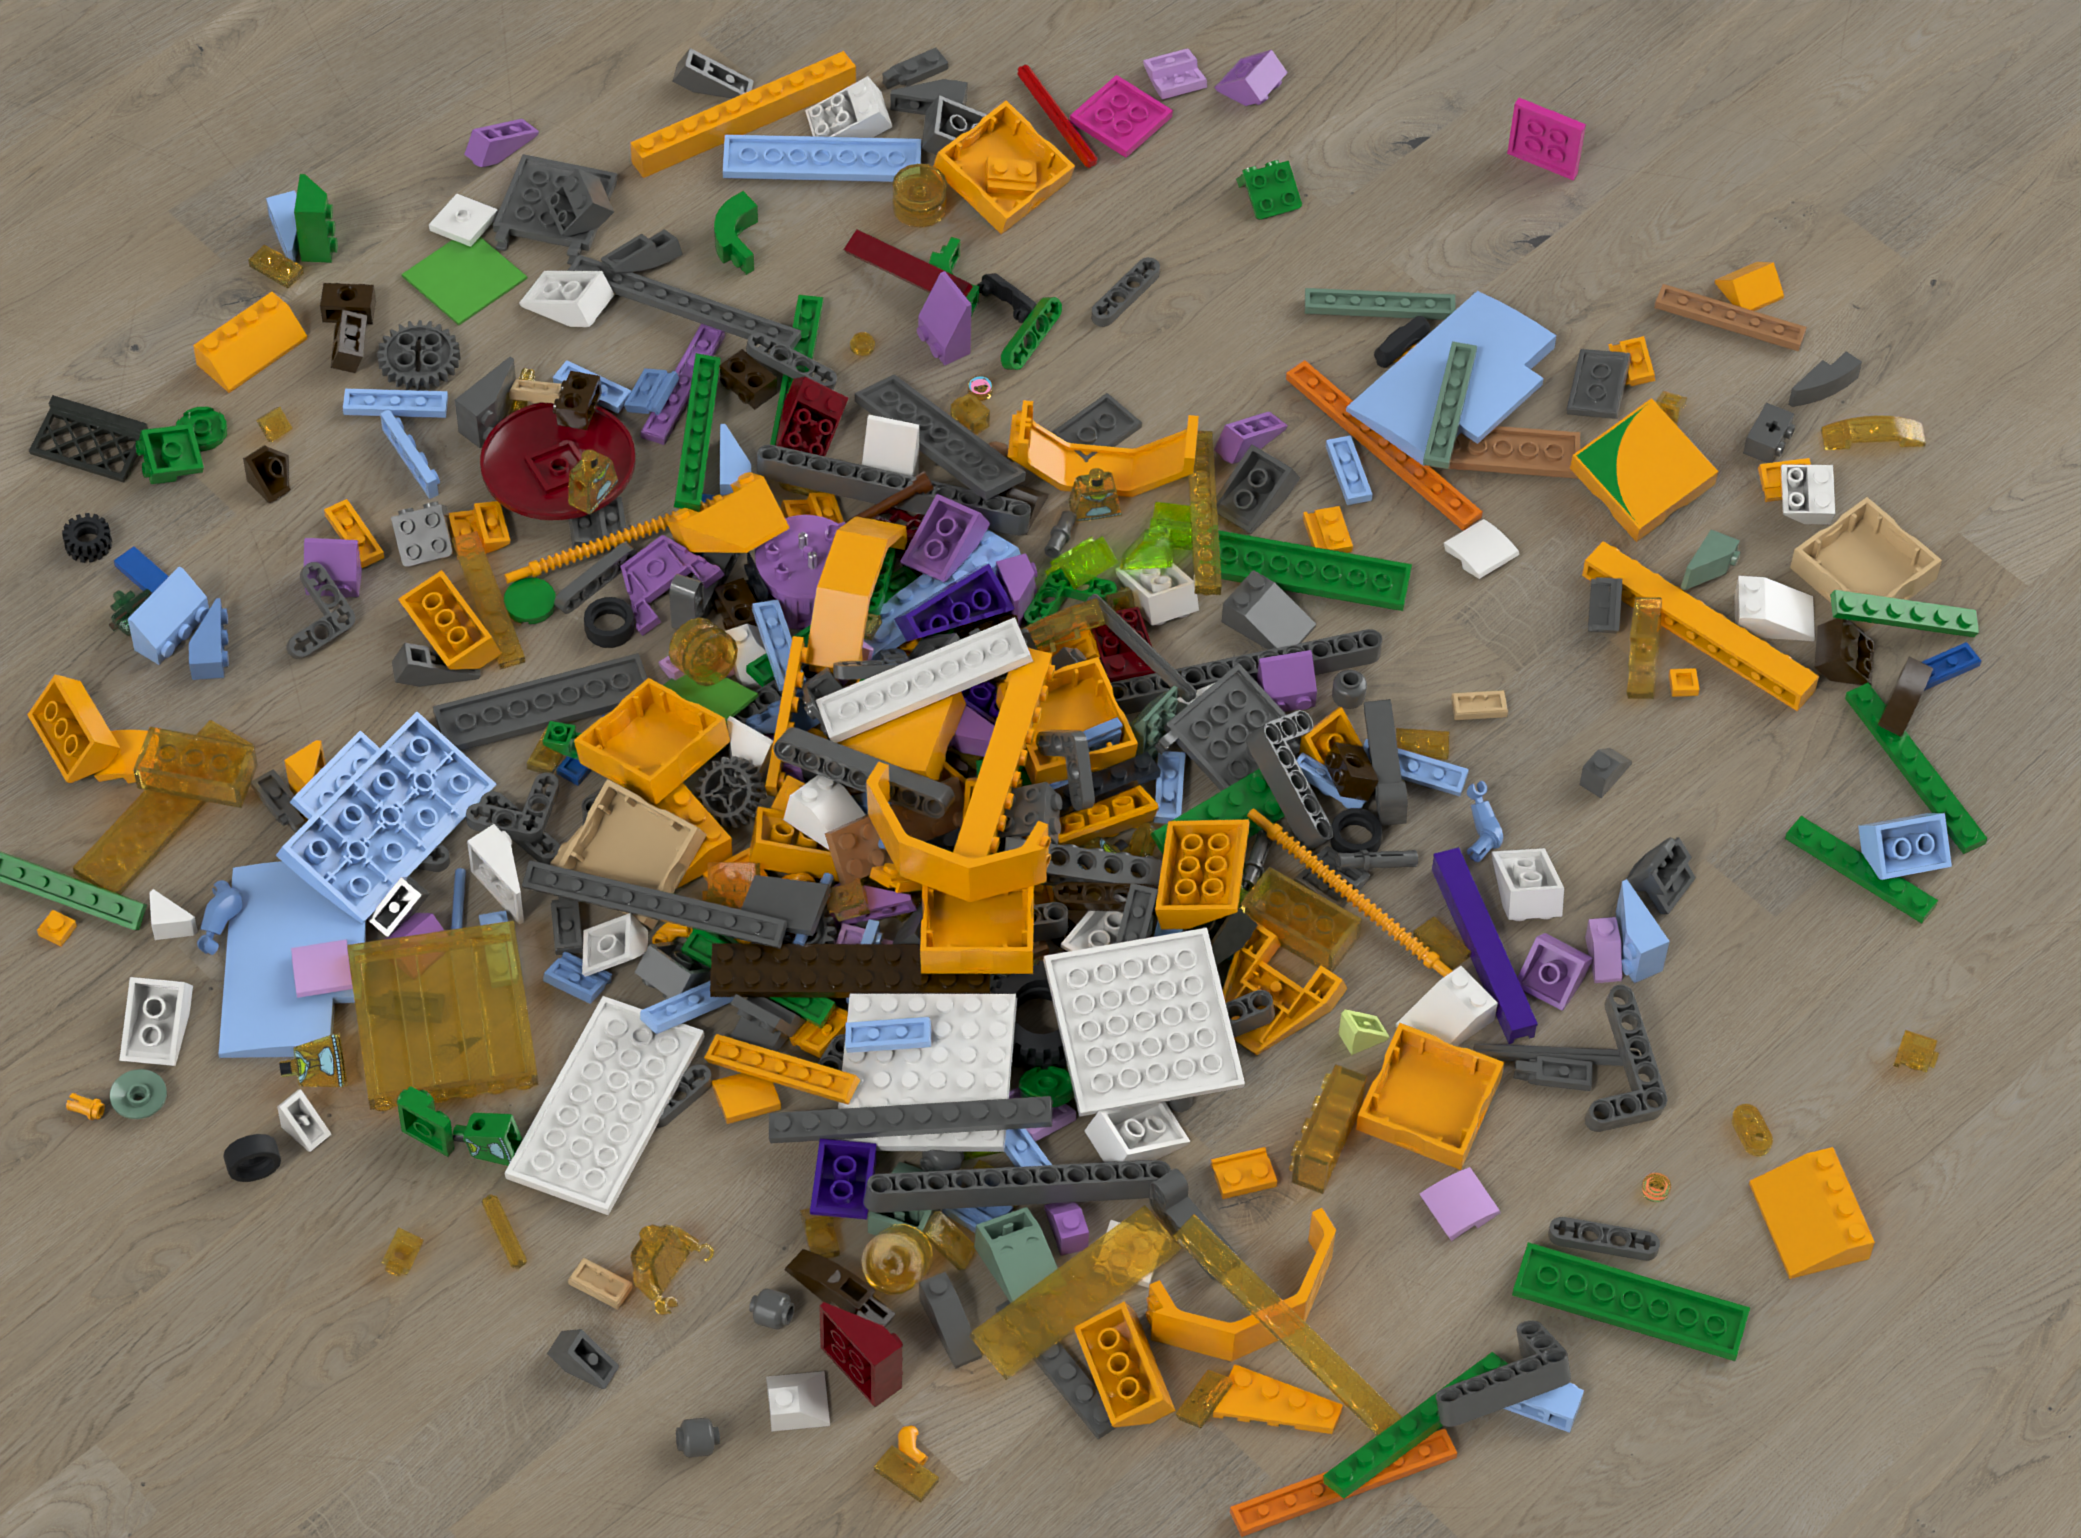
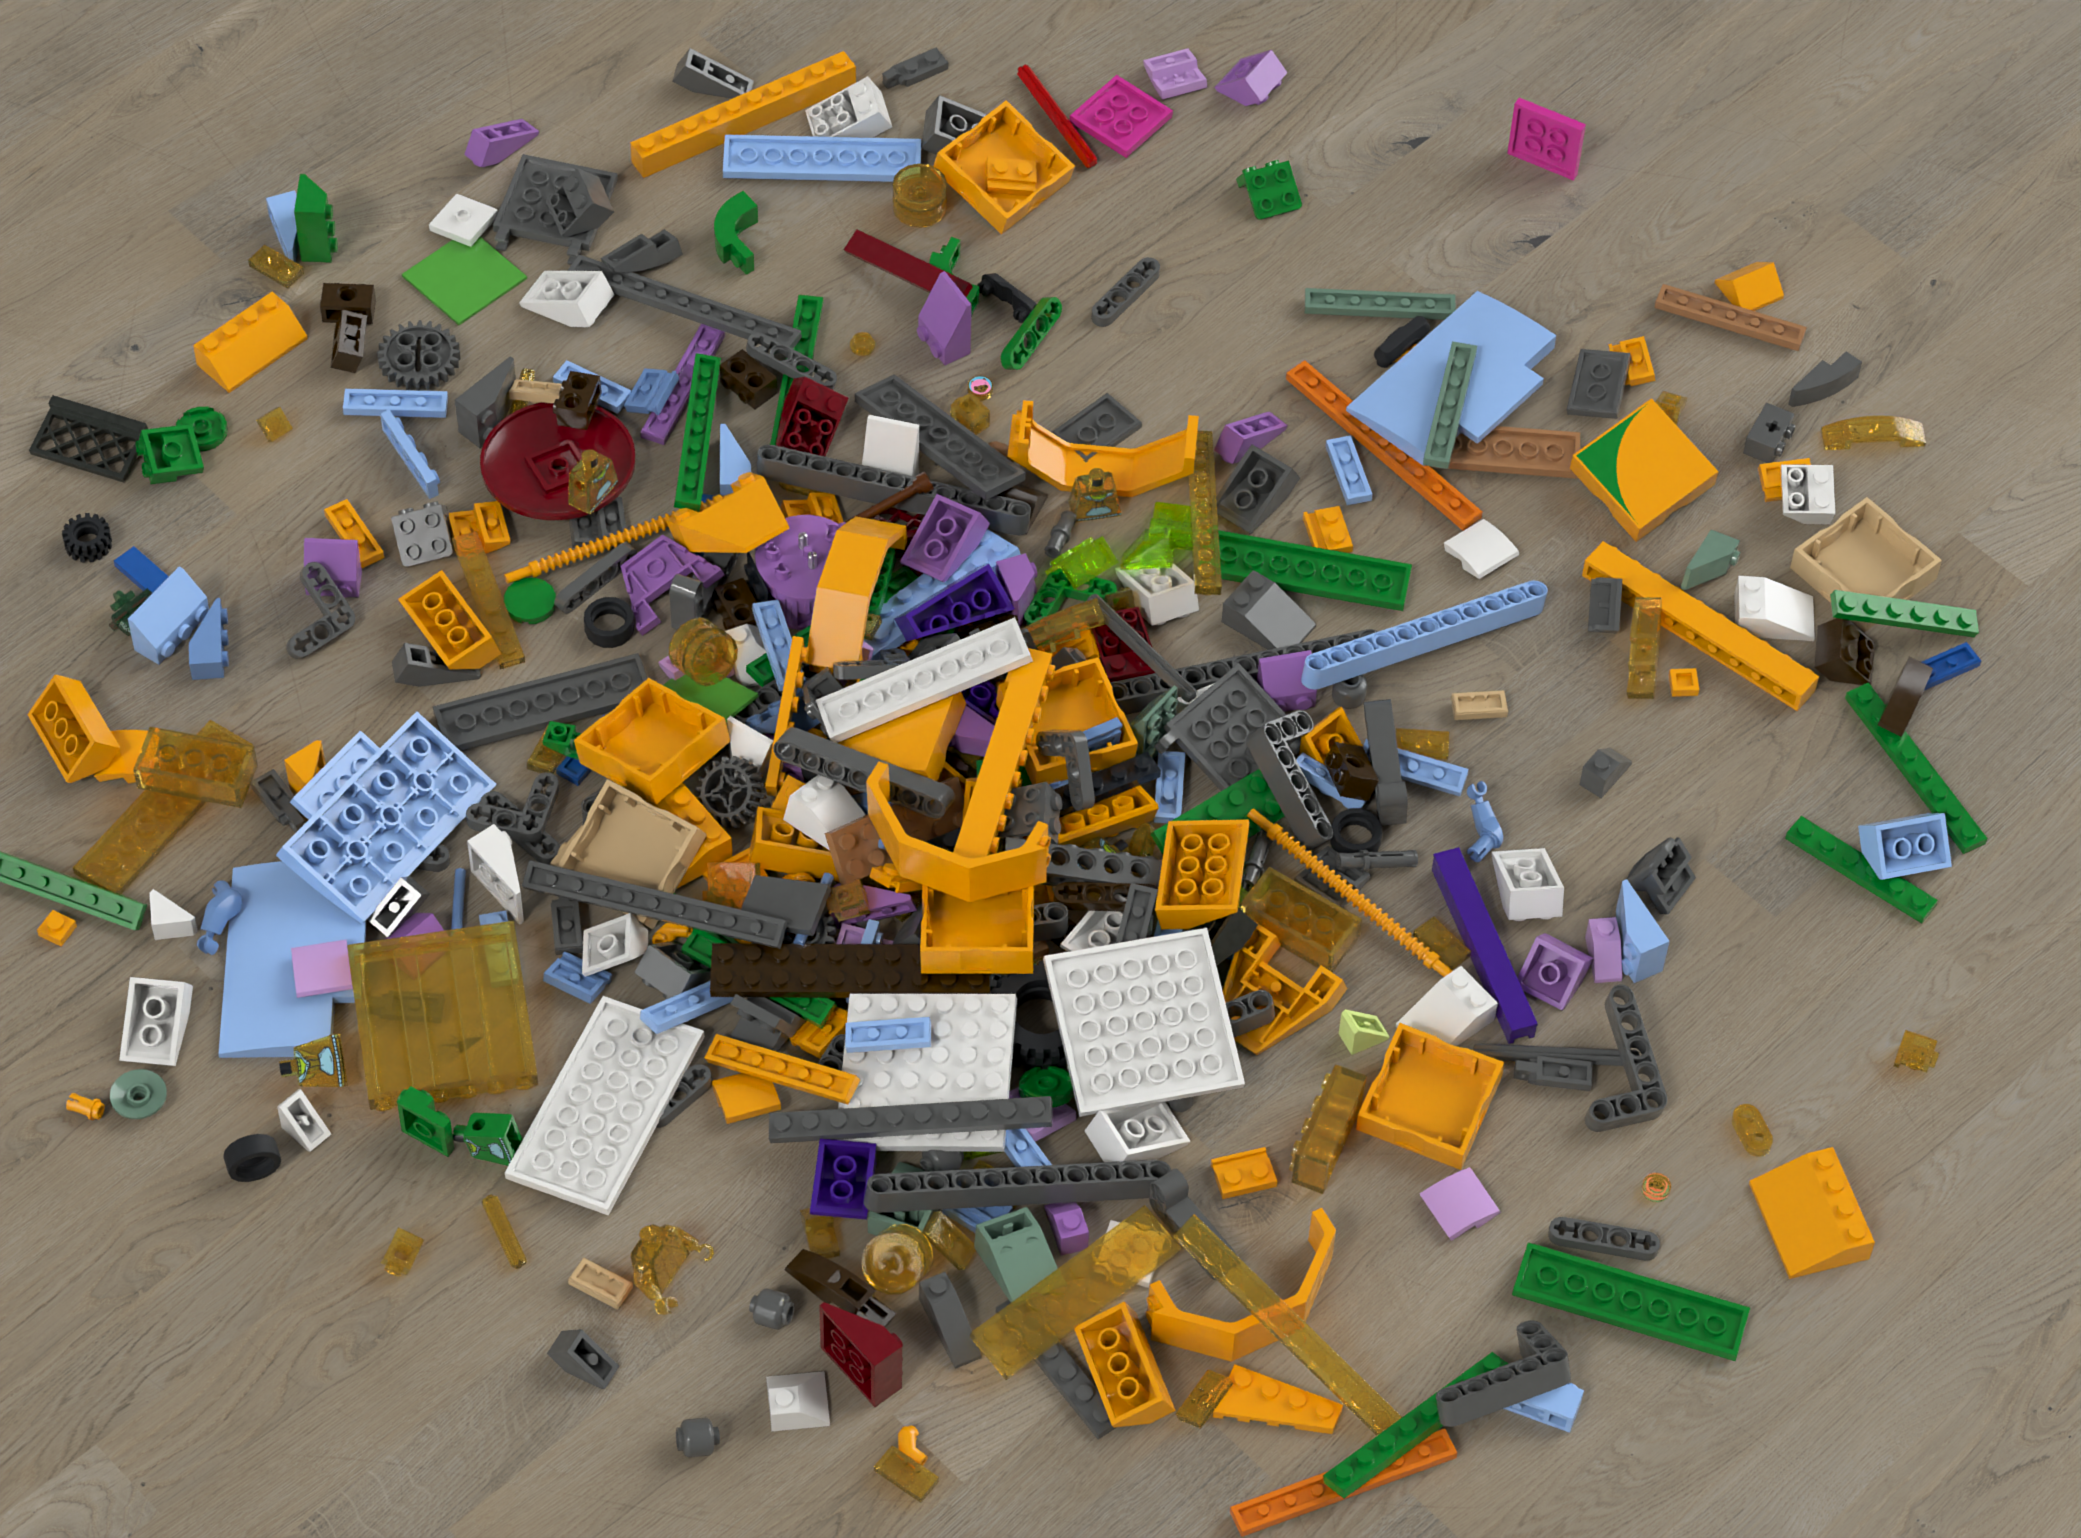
(268, 472): dark brown slope -> none
(919, 97): dark grey slope -> none
(1423, 634): none -> light blue beam

